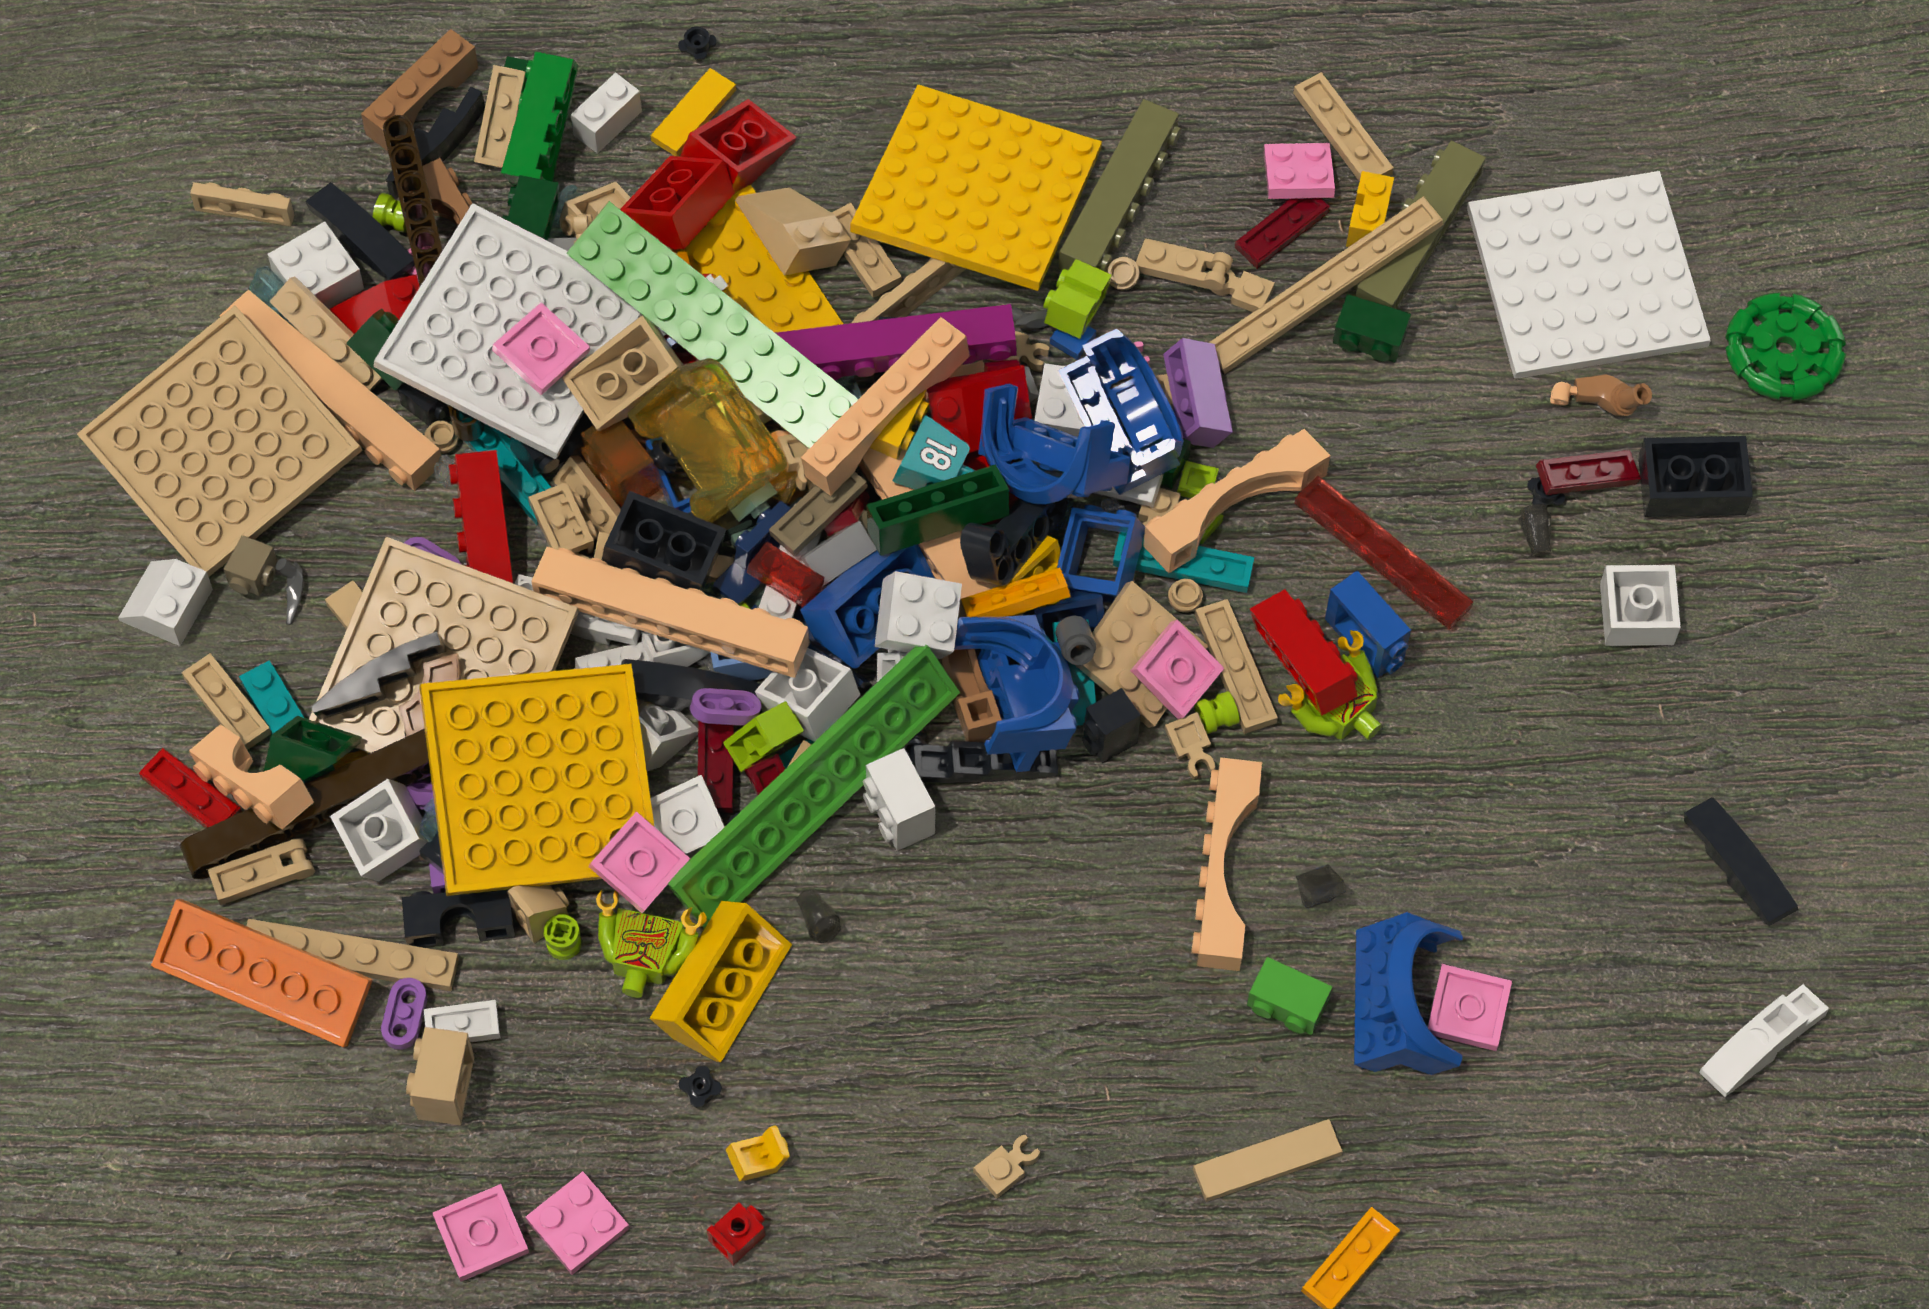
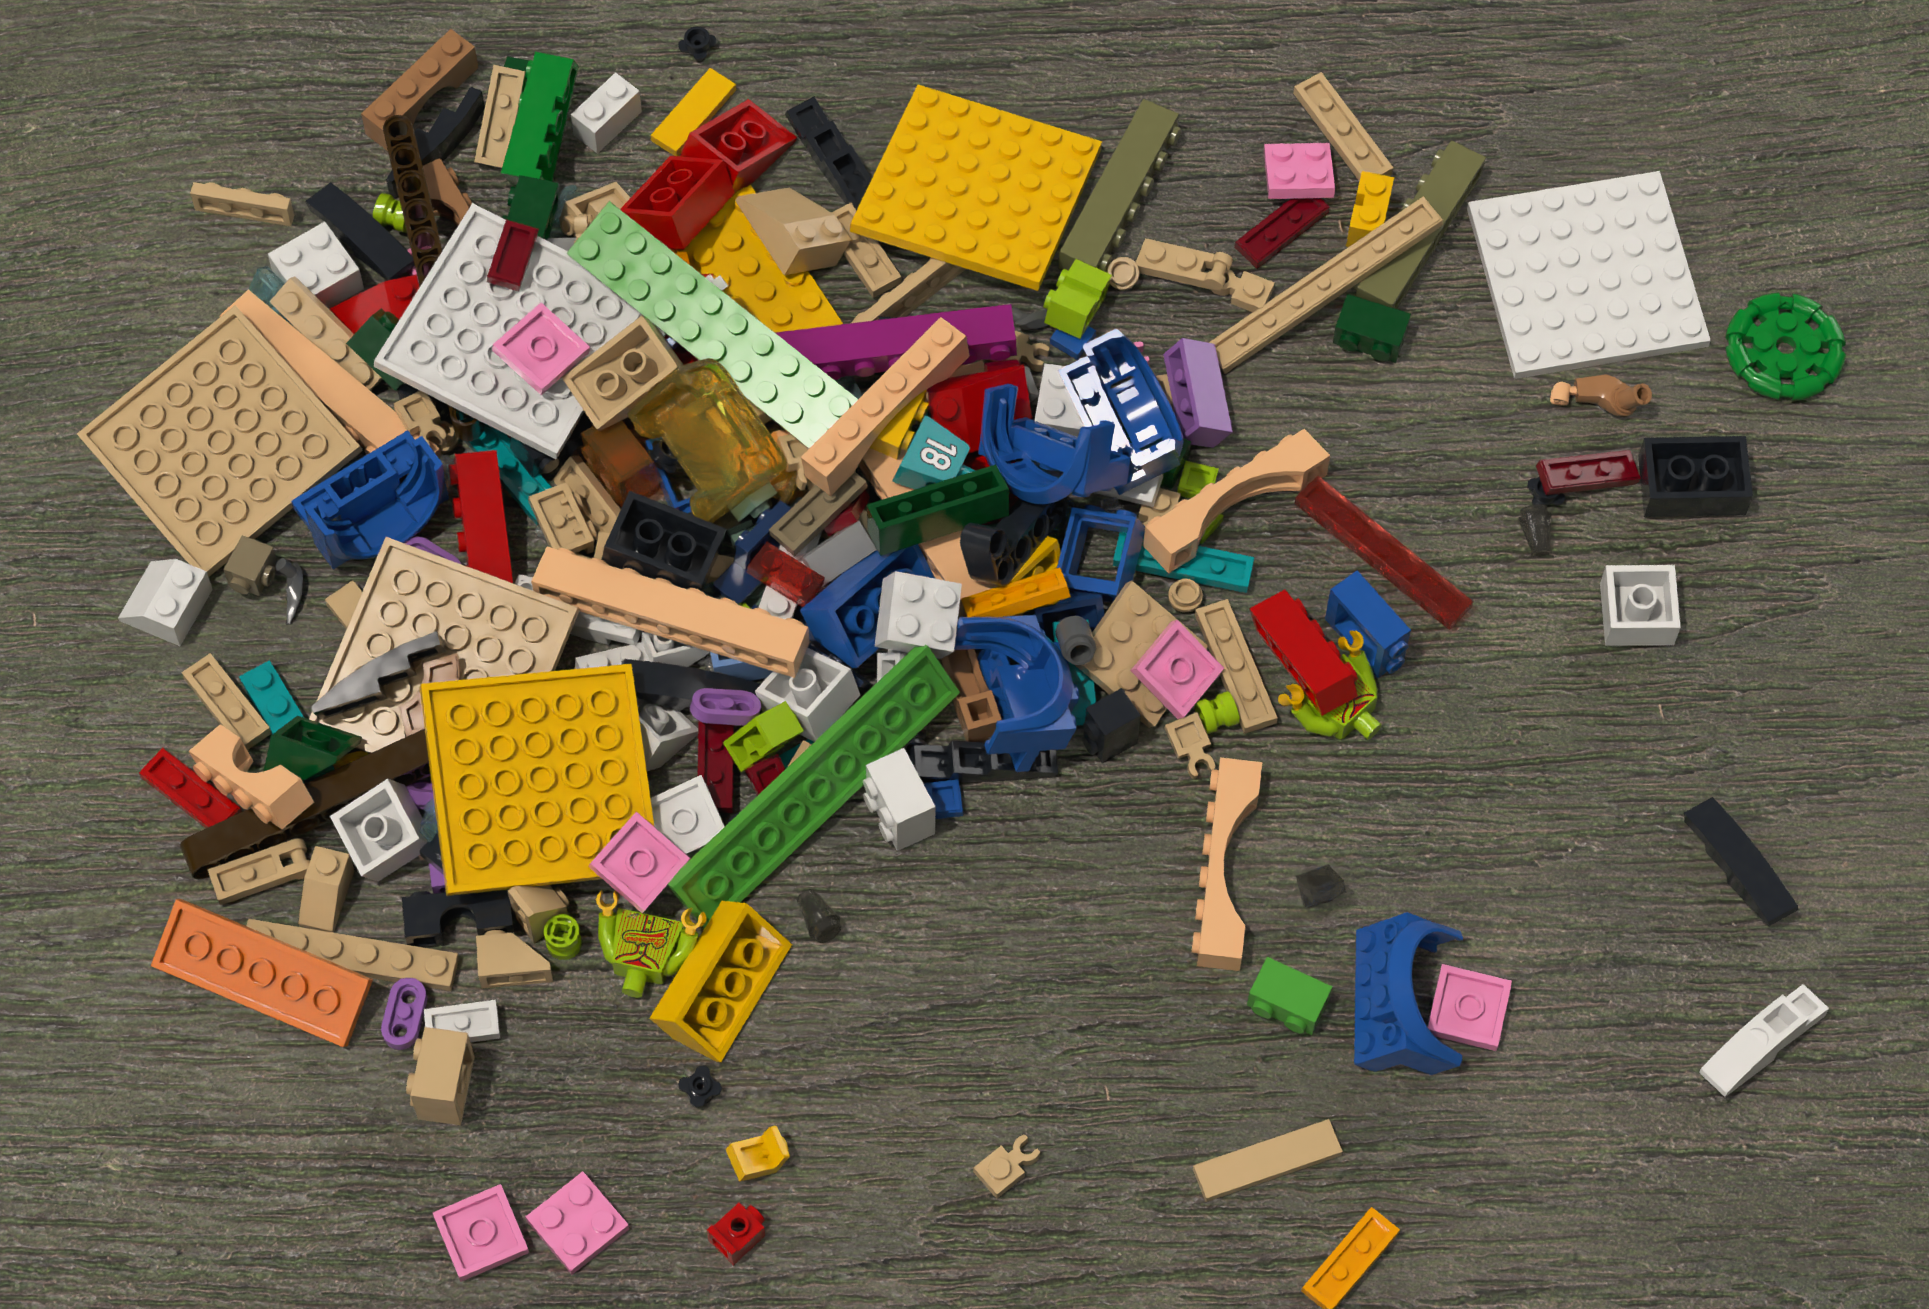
(325, 889): none -> tan slope
(372, 501): none -> blue piece
(420, 416): none -> tan plate
(509, 961): none -> tan slope
(512, 255): none -> dark red tile
(830, 151): none -> black slope
(946, 798): none -> blue tile

